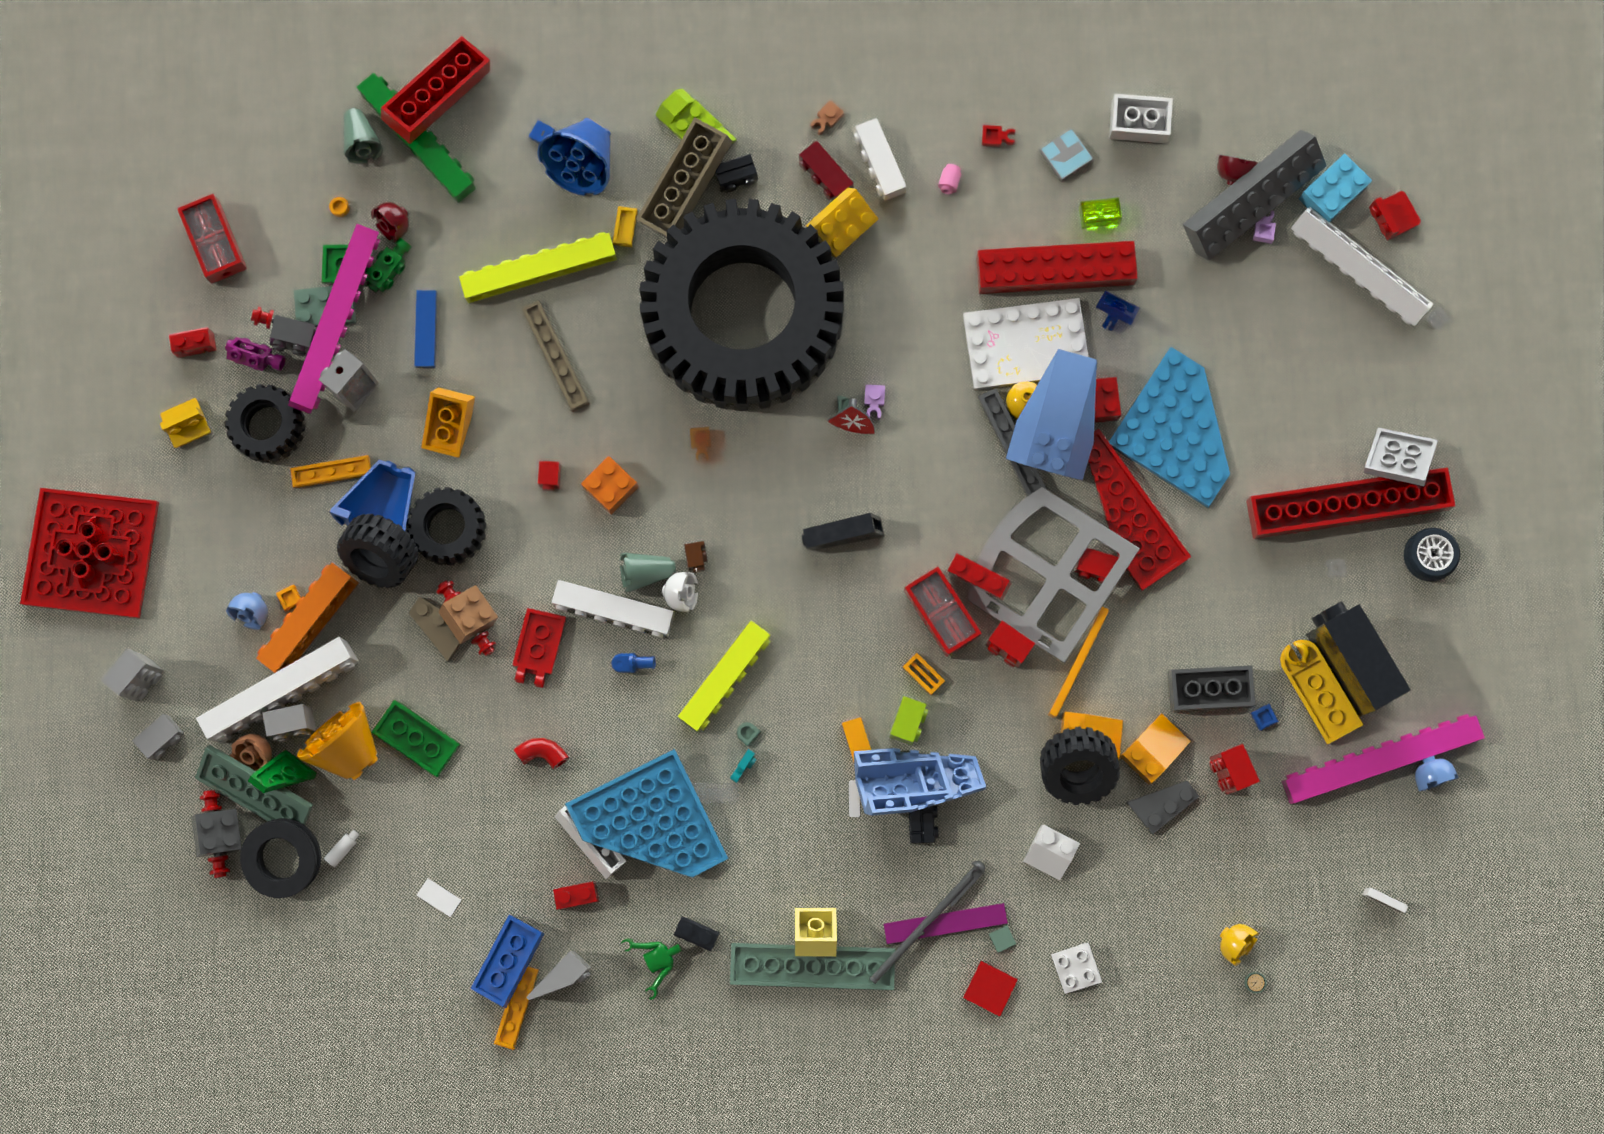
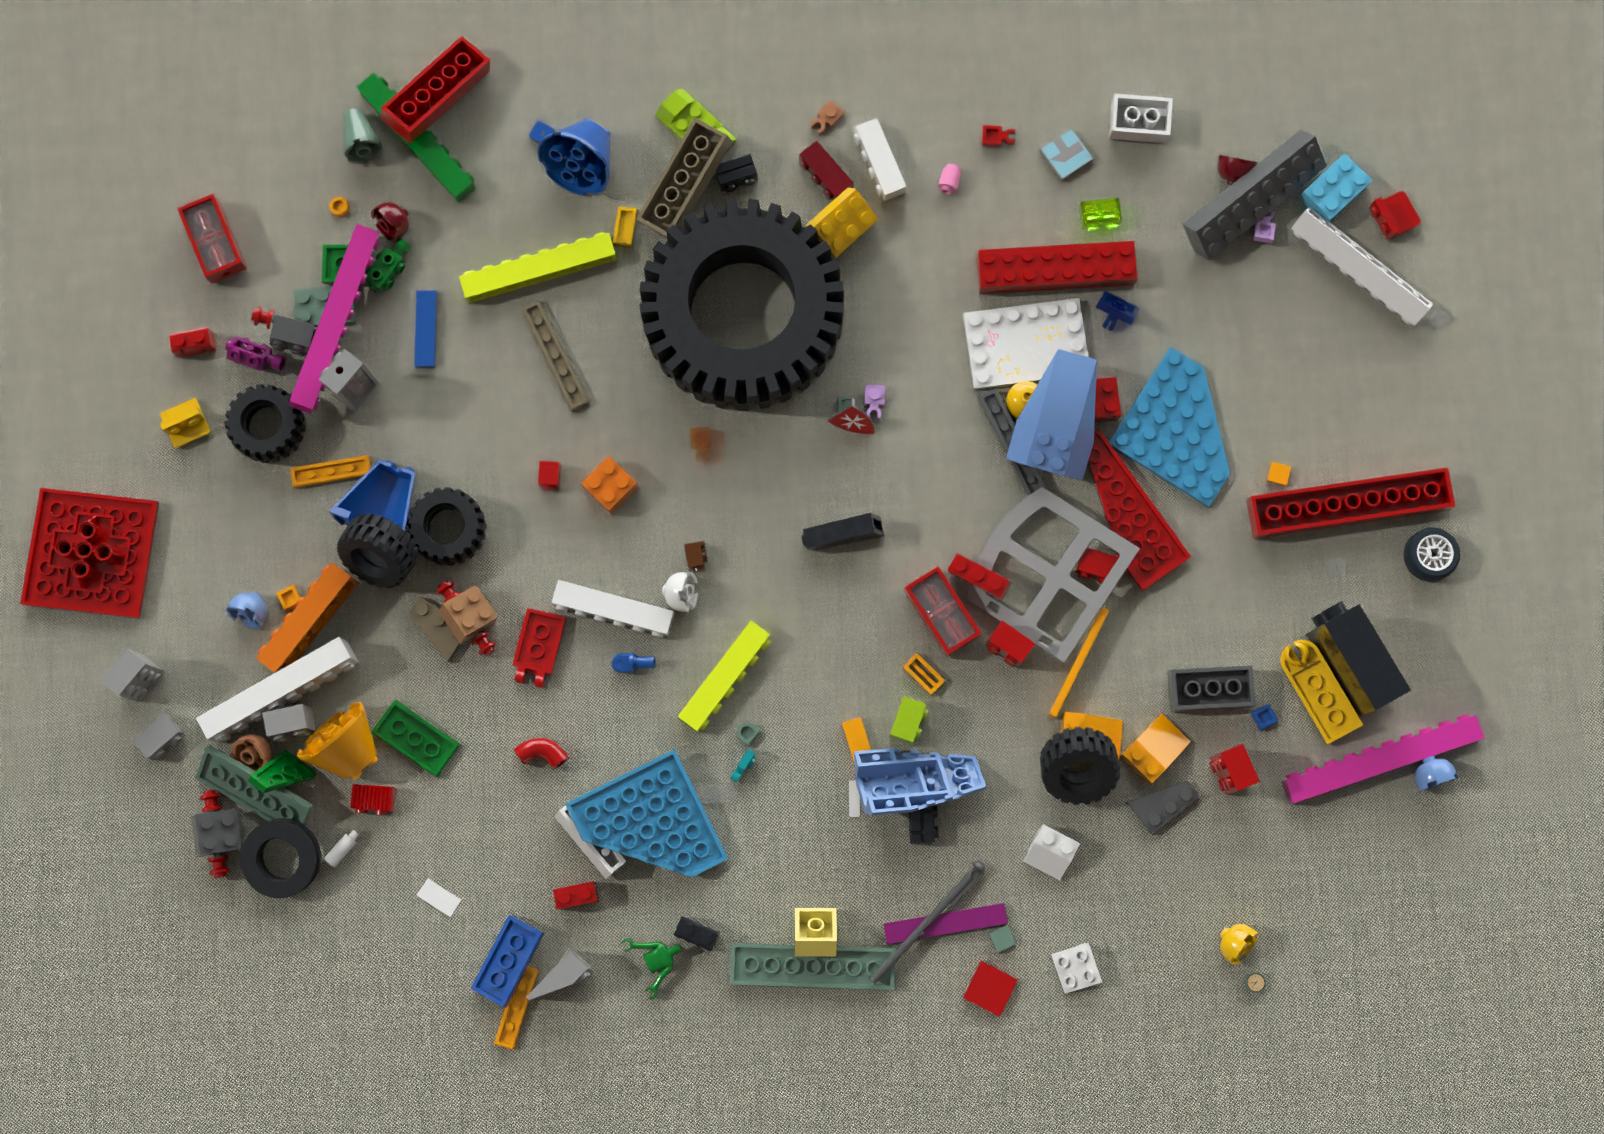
(372, 798): none -> red brick
(447, 421): light orange slope -> none
(644, 569): sand green cone -> none
(1278, 473): none -> light orange tile
(1385, 900): white tile -> none
(1400, 456): plate -> none

